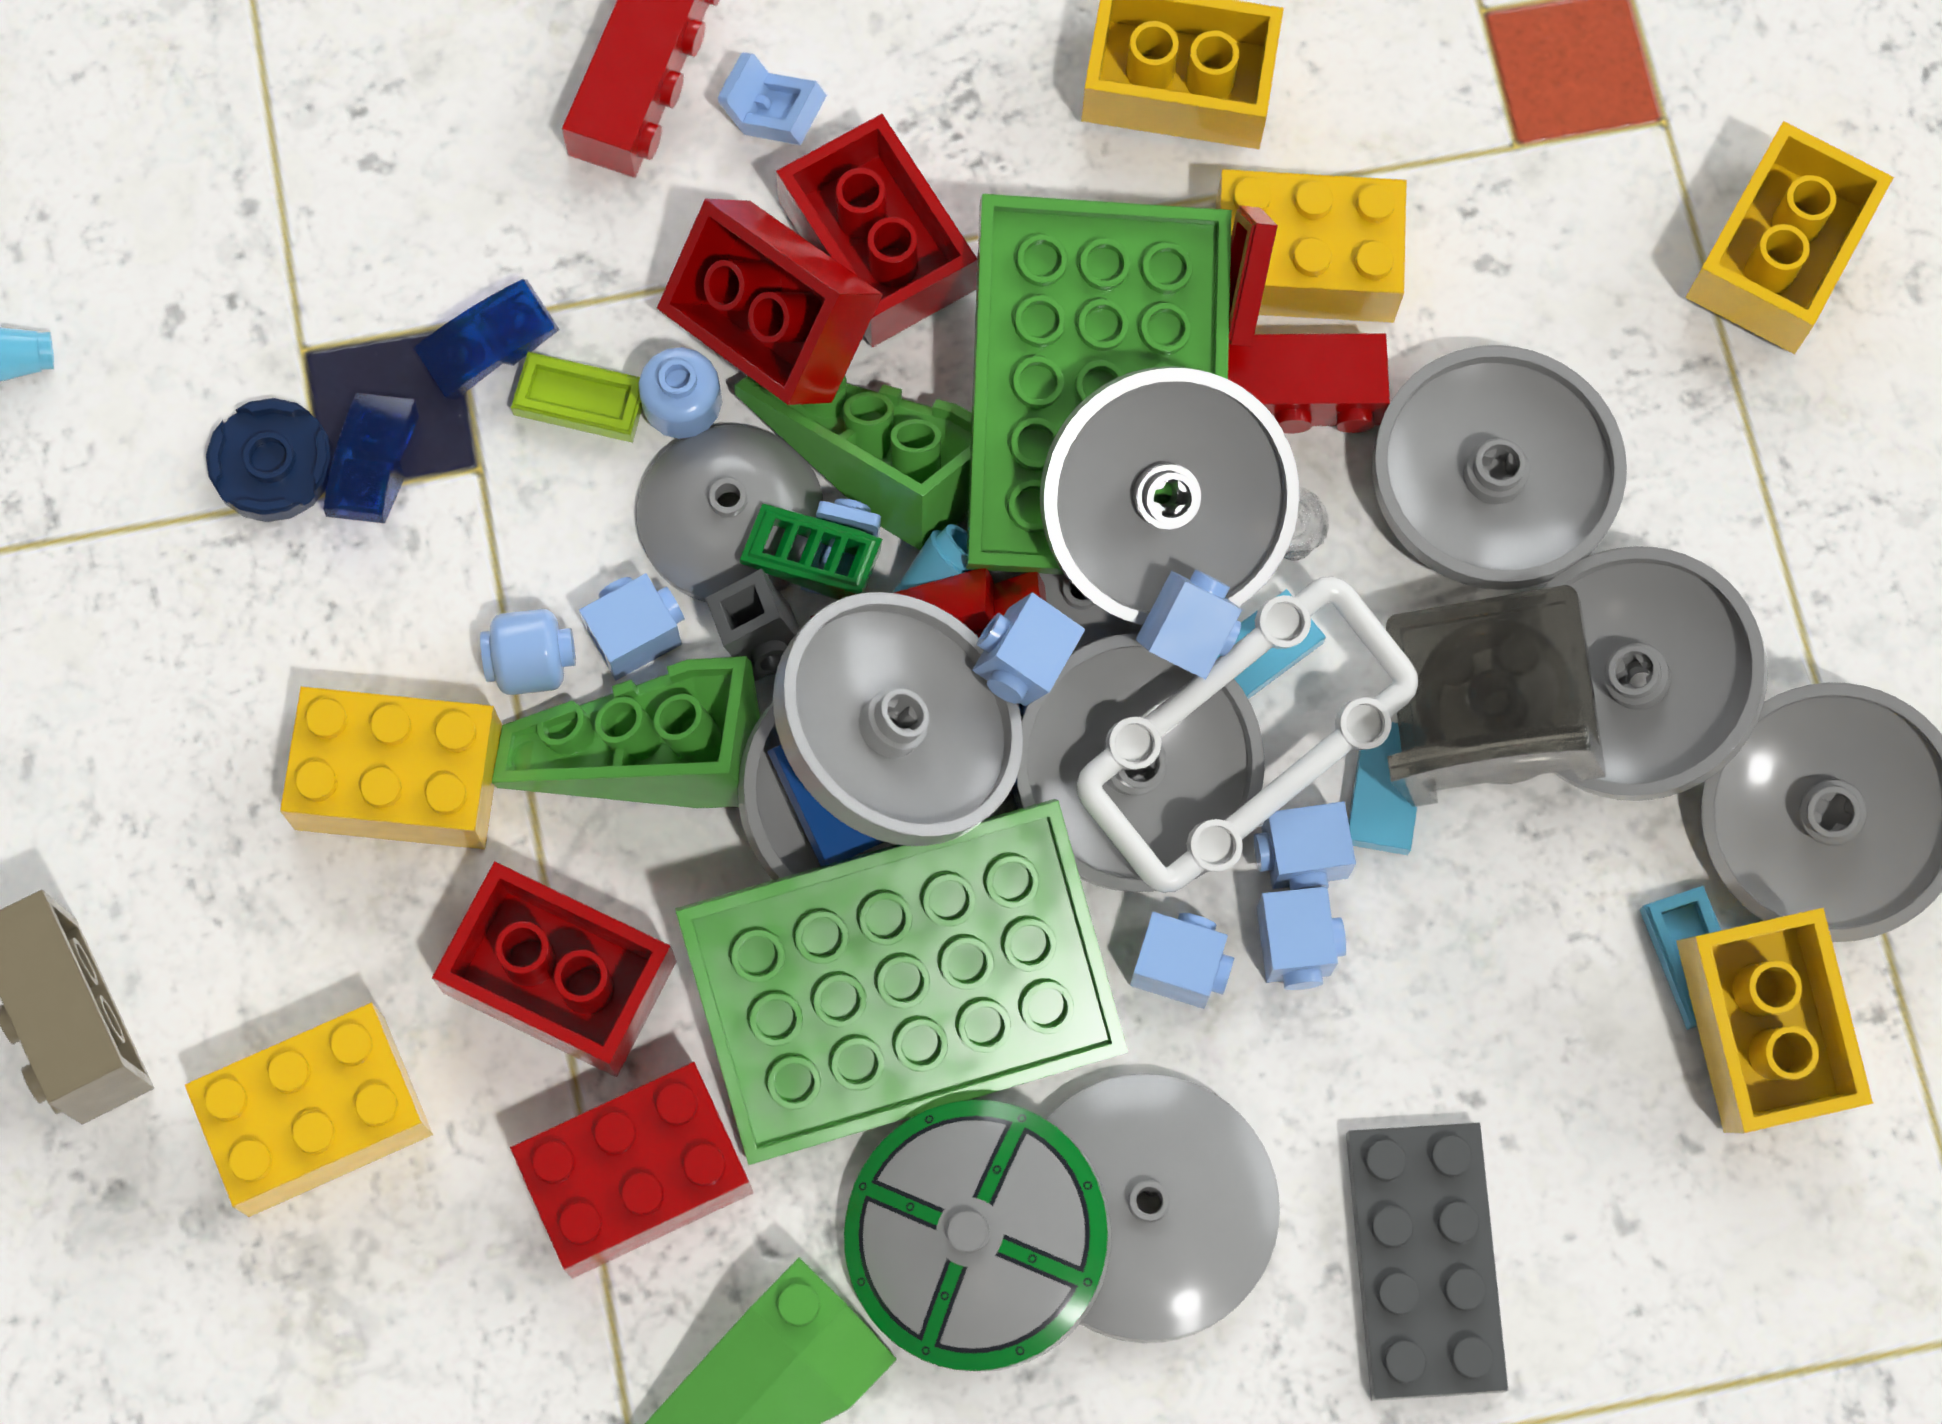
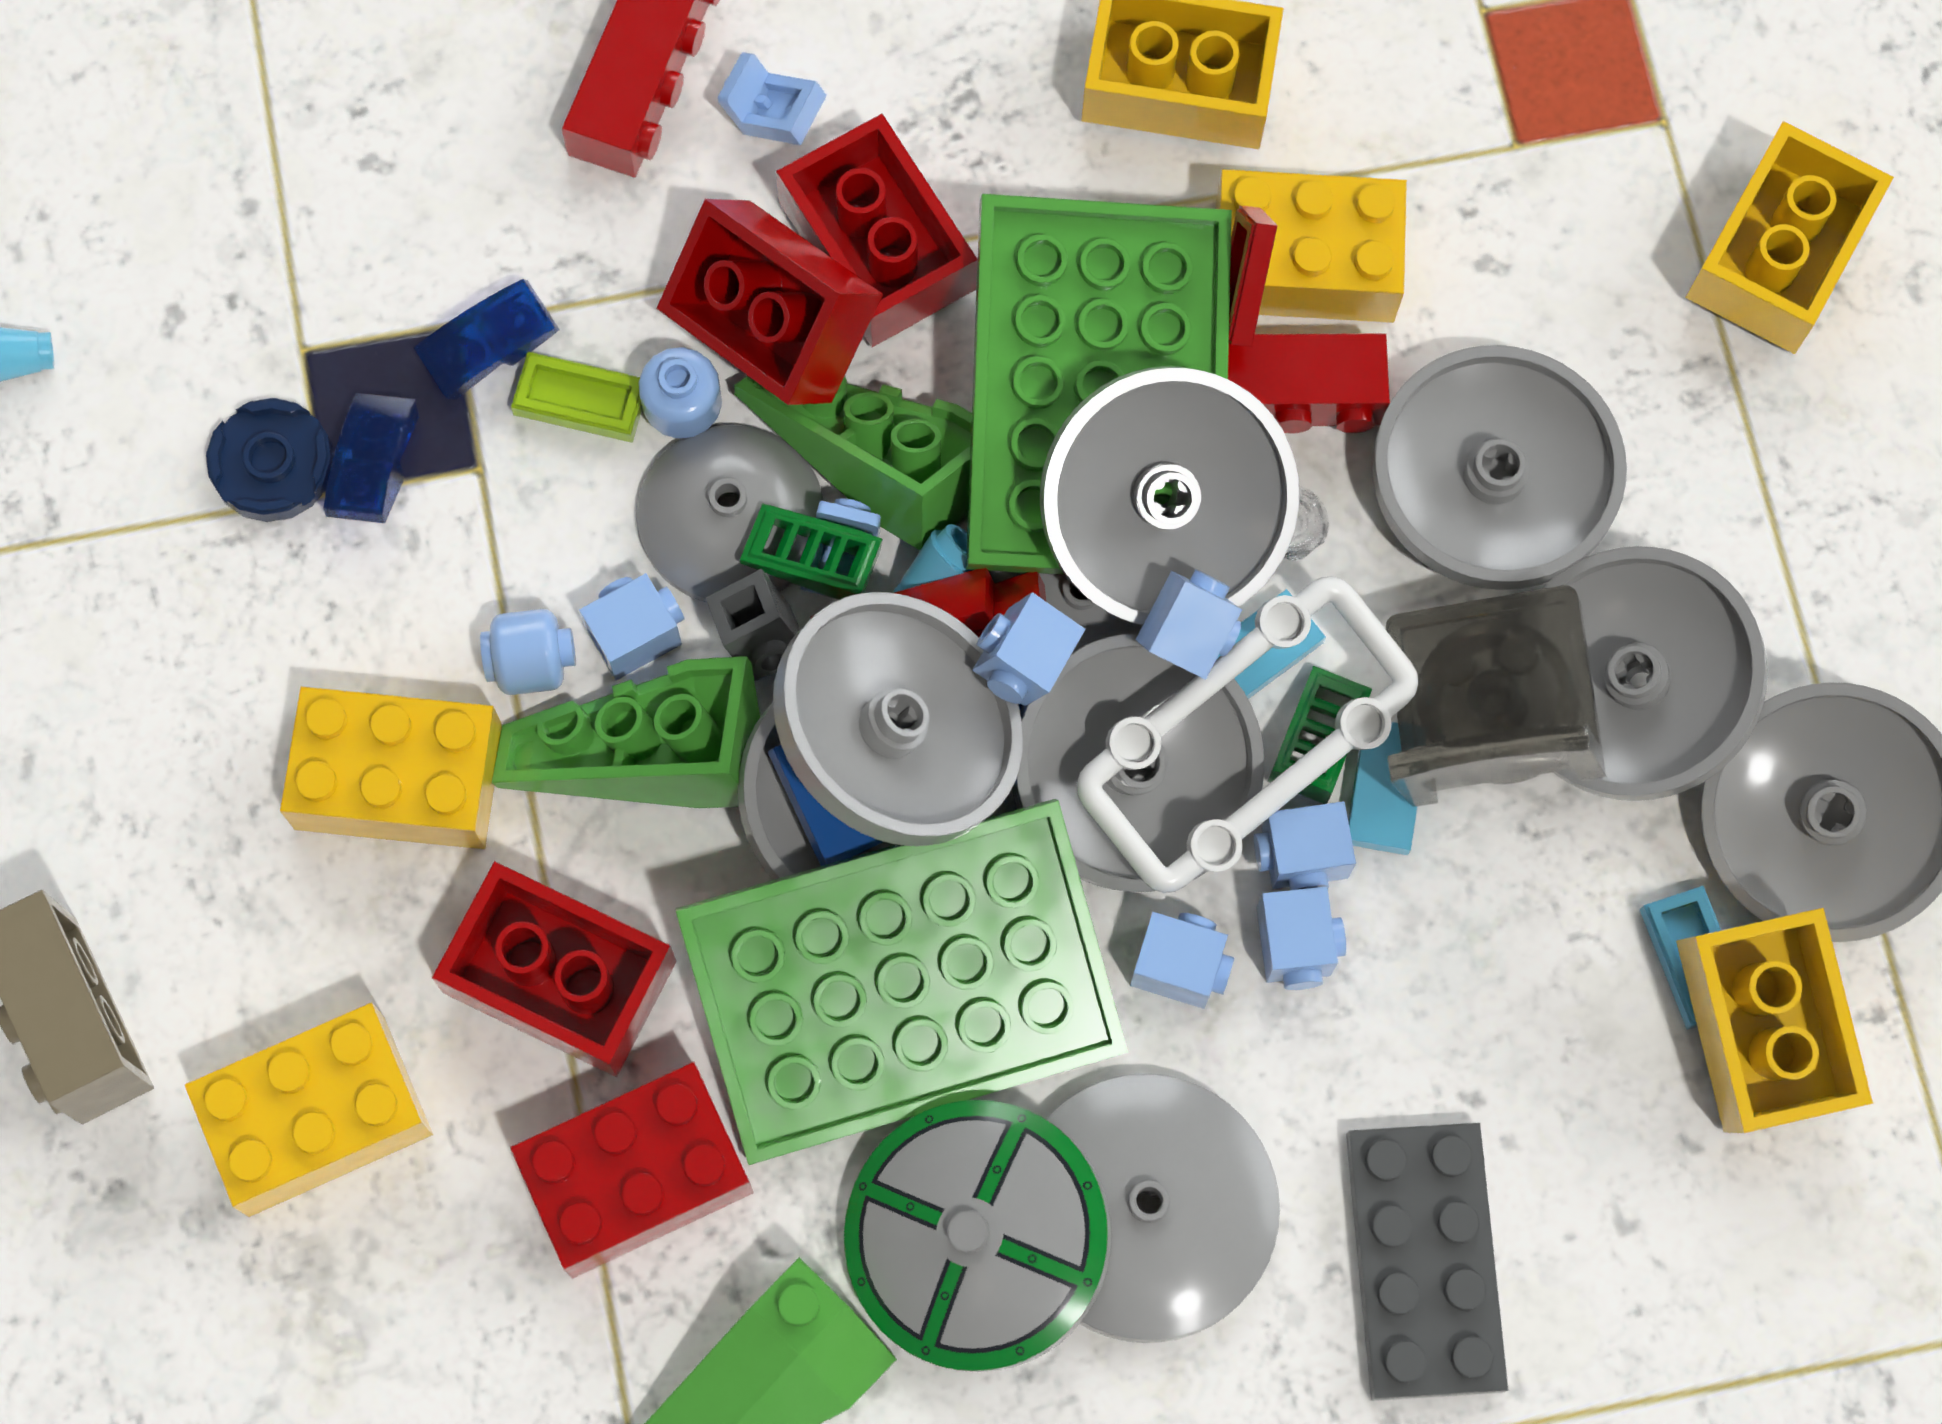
(1323, 786): none -> green slope

